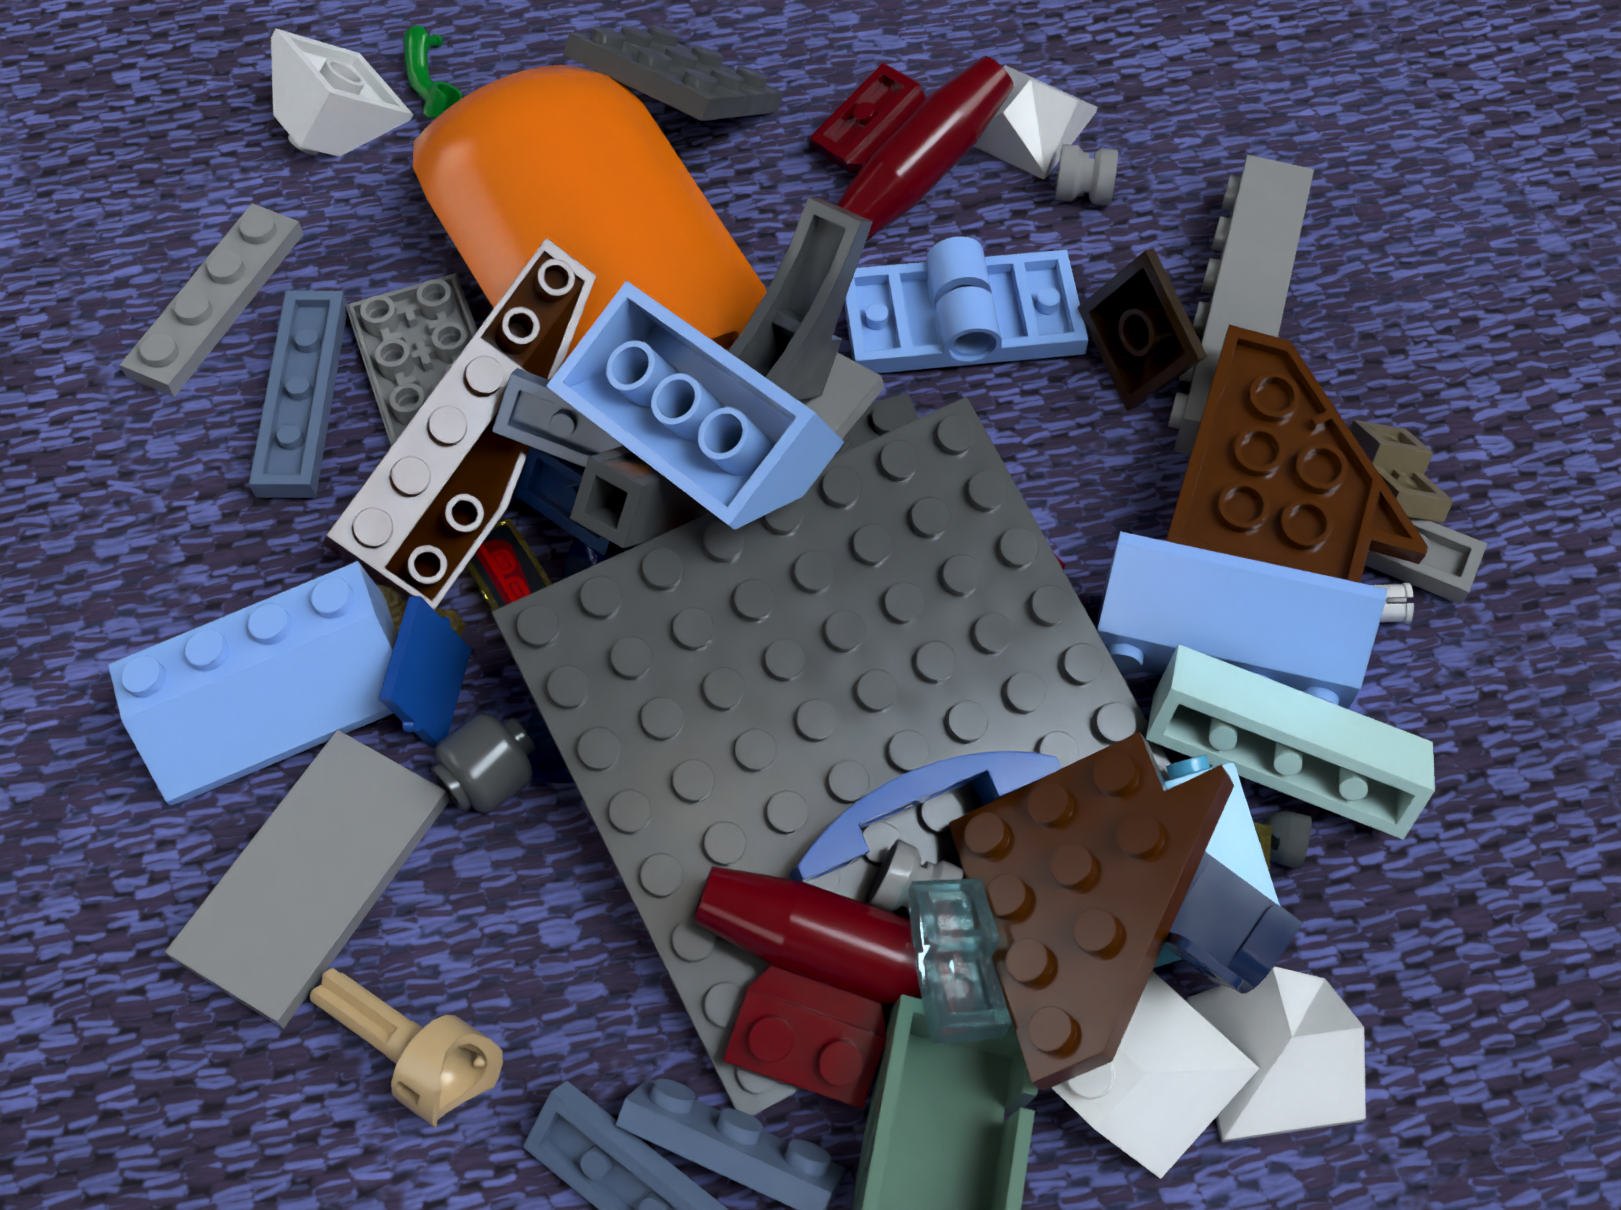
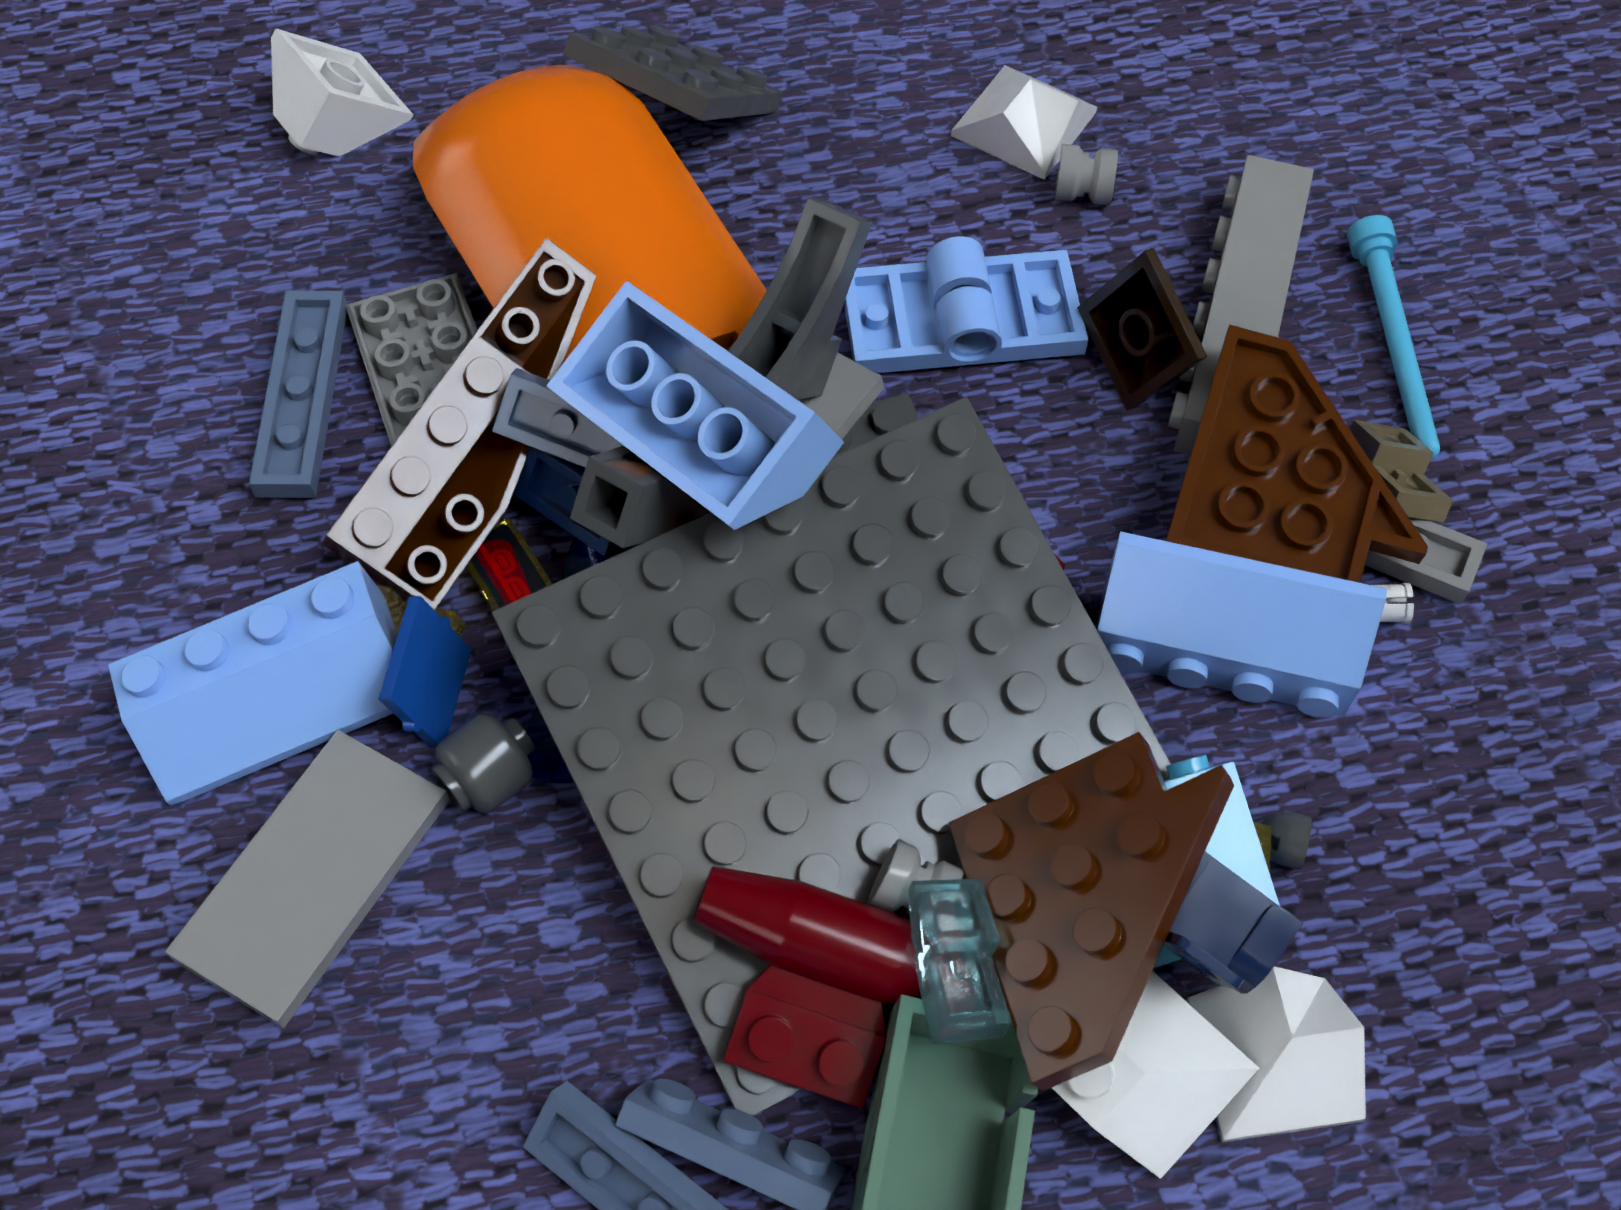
(211, 300): light grey plate -> none
(434, 1064): tan piece -> none
(438, 94): green piece -> none
(907, 140): dark red plate -> none
(991, 773): slope -> none
(1292, 741): light aqua brick -> none
(1373, 243): none -> medium azure piece

